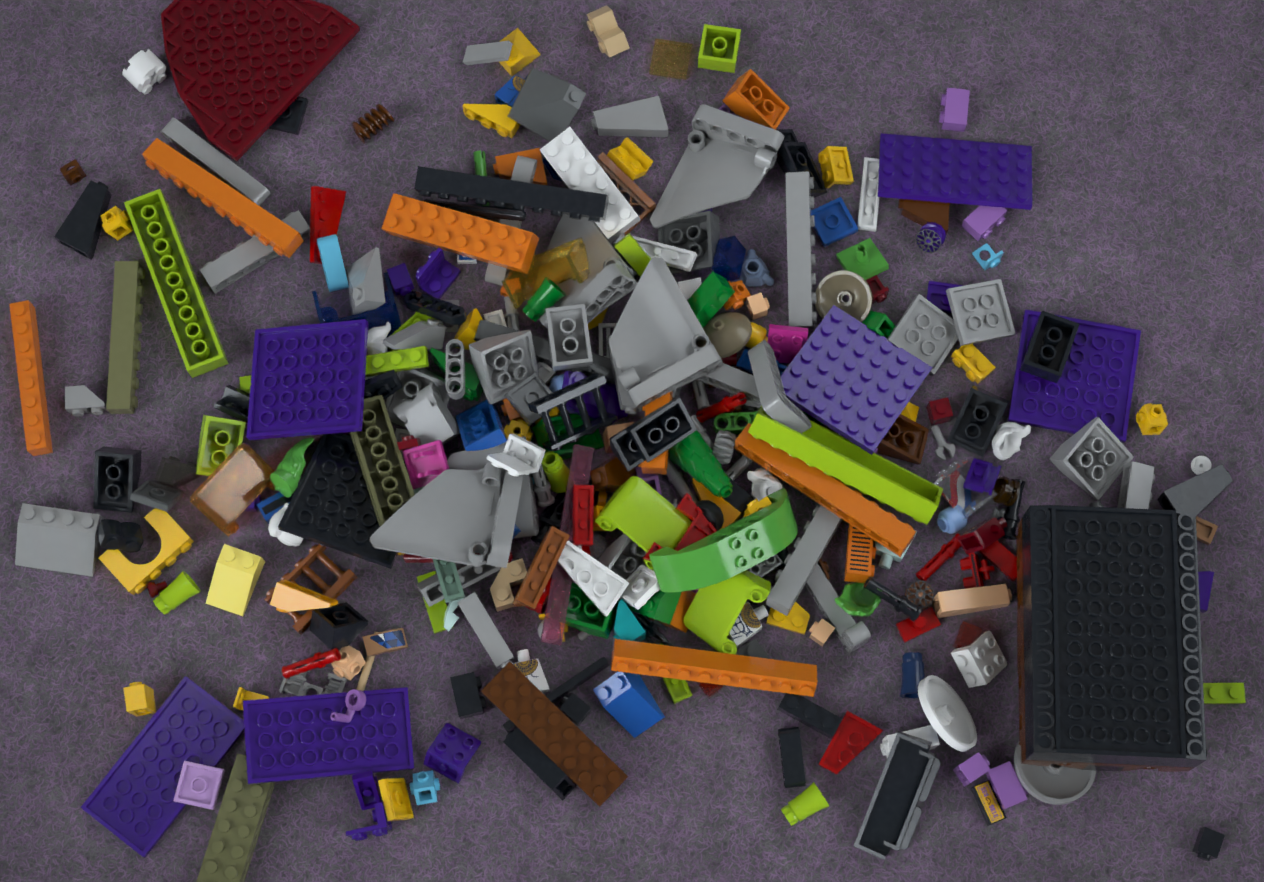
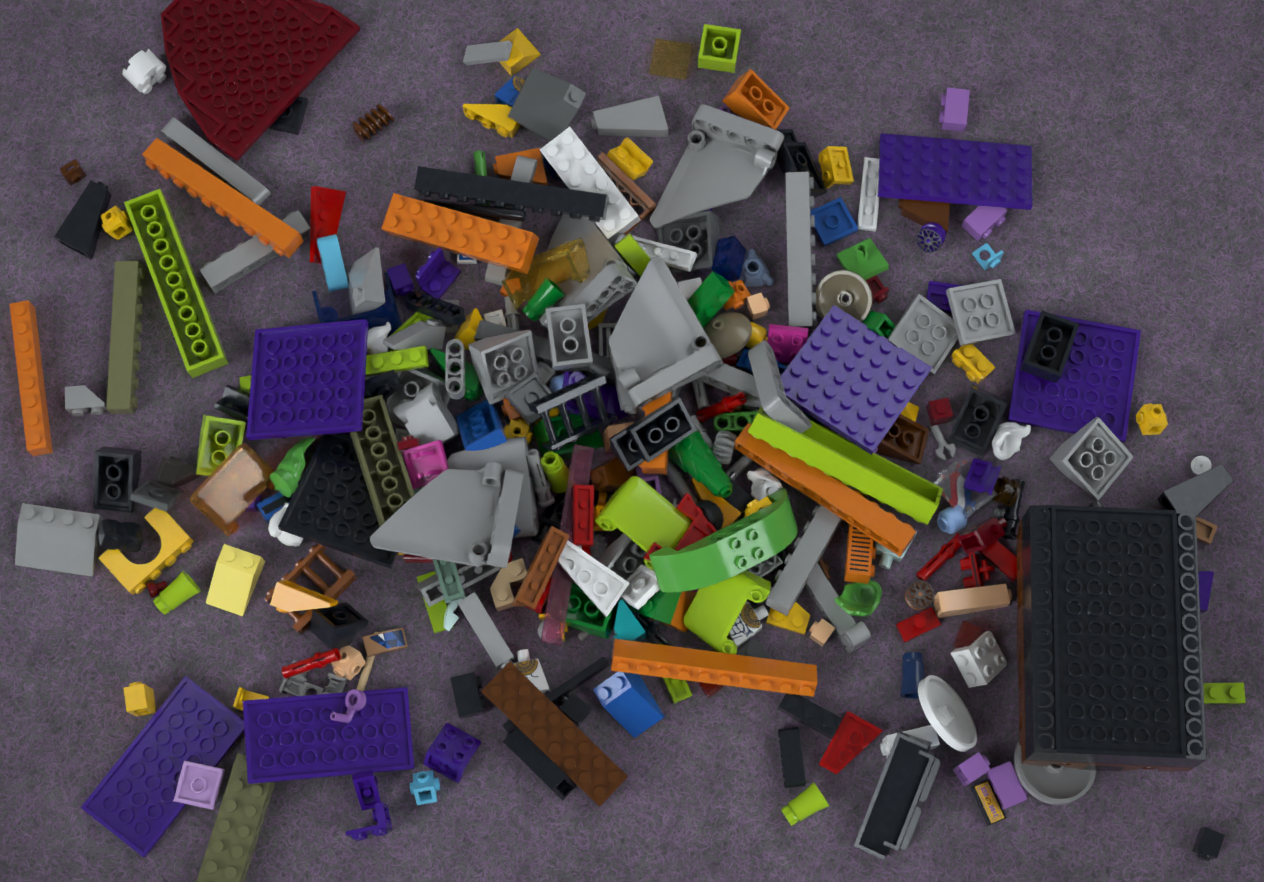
(395, 799): yellow tile -> none
(518, 456): white bracket -> none
(610, 36): tan brick -> none
(902, 603): black pin -> none
(1136, 486): light grey brick -> none

